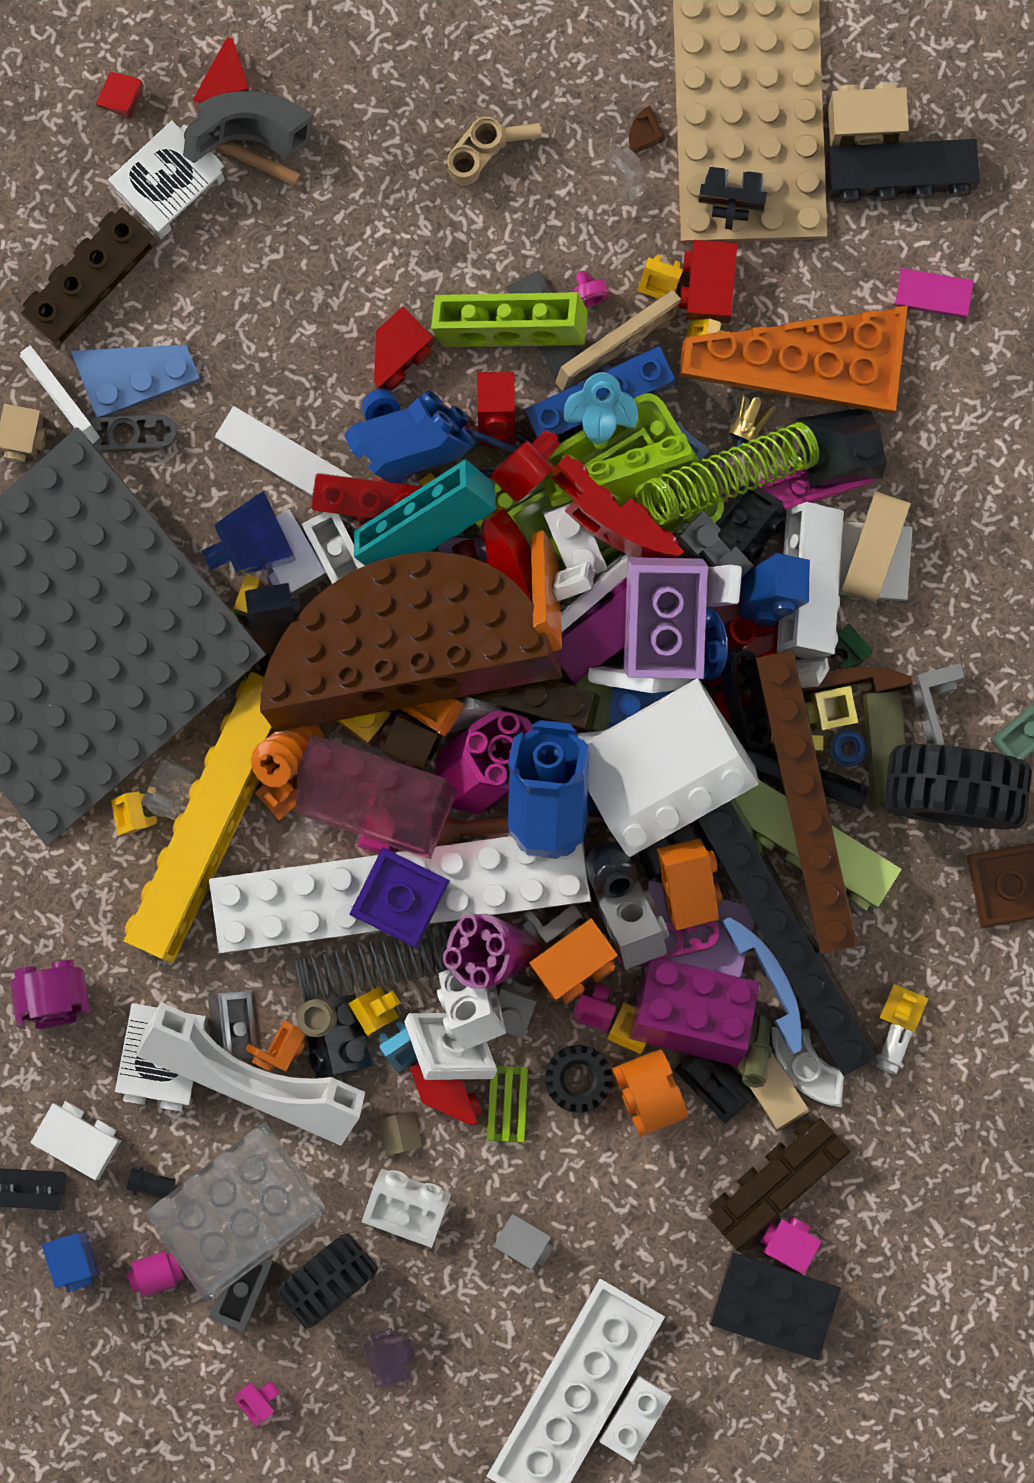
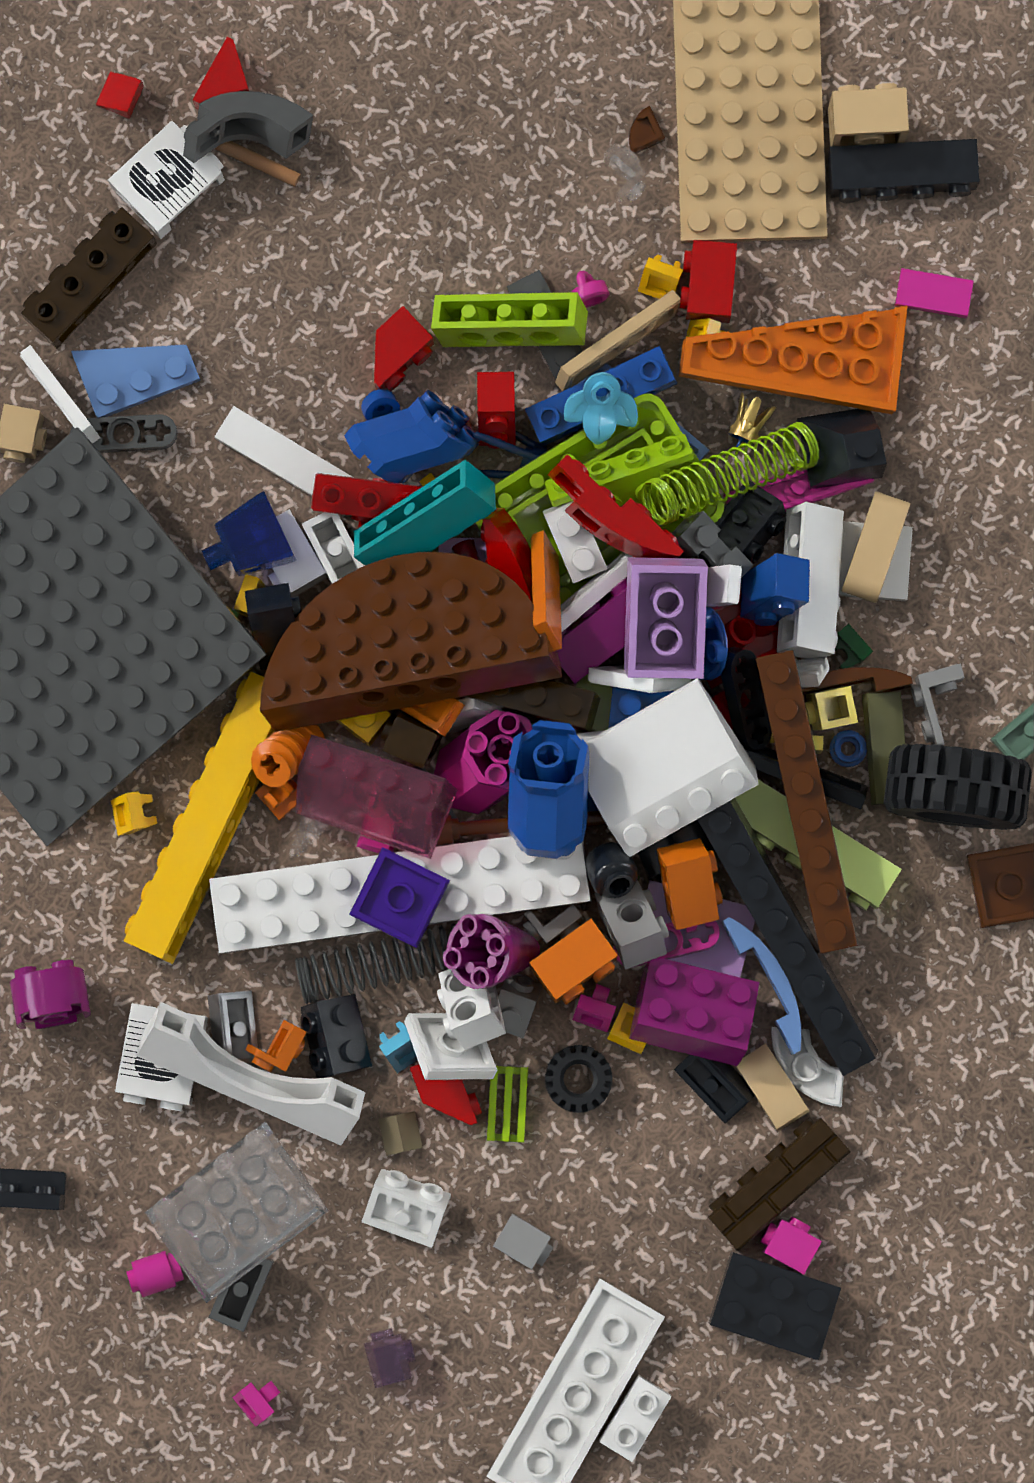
(71, 1261): blue brick -> none
(76, 1140): white brick -> none
(150, 1183): black pin -> none
(168, 788): clear bracket -> none
(317, 1017): dark tan tile -> none
(327, 1280): black tyre -> none
(375, 1009): yellow tile -> none
(479, 153): tan beam -> none
(526, 466): red beam -> none
(573, 581): white tile -> none
(650, 1093): orange brick -> none
(717, 193): black hips -> none
(757, 1053): olive axle -> none
(894, 1049): white pin -> none
(903, 1008): yellow tile -> none

